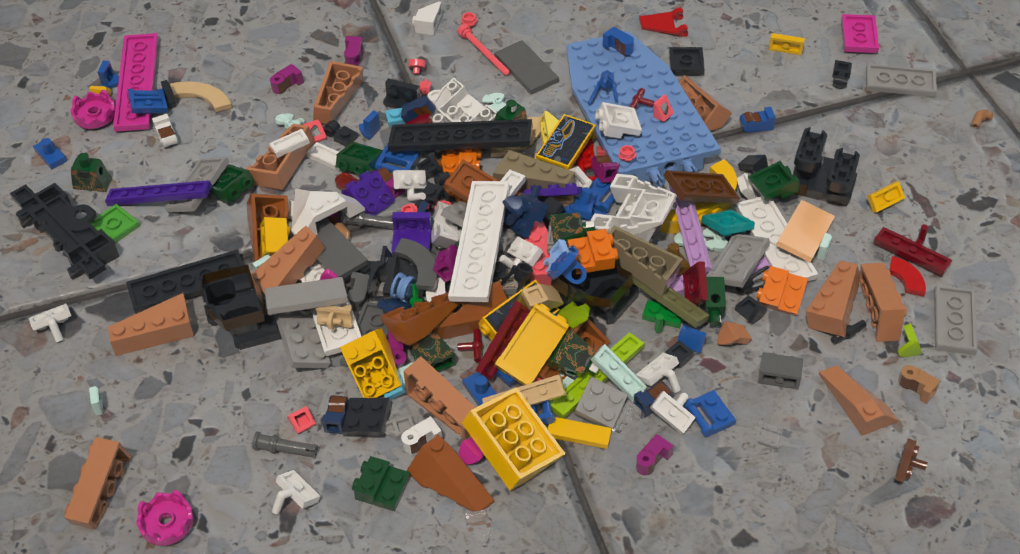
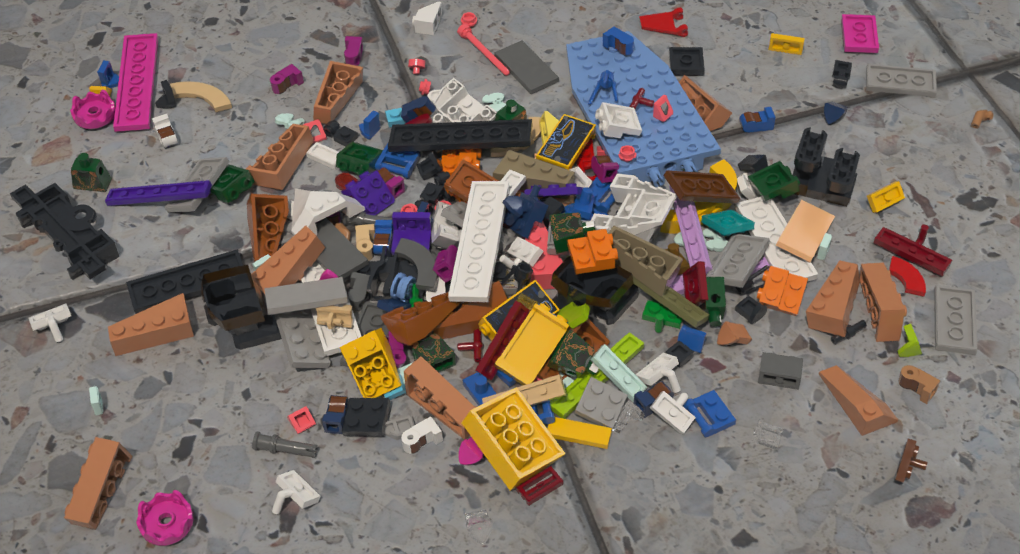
(49, 153): blue tile -> none
(116, 223): bright green tile -> none
(147, 101): blue plate -> none
(273, 234): yellow brick -> none
(289, 143): white tile -> none
(364, 236): none -> tan leg
(380, 484): dark green plate -> none
(383, 235): none -> blue leg
(400, 93): black bracket -> none
(410, 180): white plate -> none
(444, 471): dark orange wedge -> none
(541, 294): tan slope -> none
(542, 488): none -> dark red tile
(558, 248): light blue plate -> none
(565, 264): blue tile -> none
(652, 453): magenta leg -> none
(834, 111): none -> dark blue tile

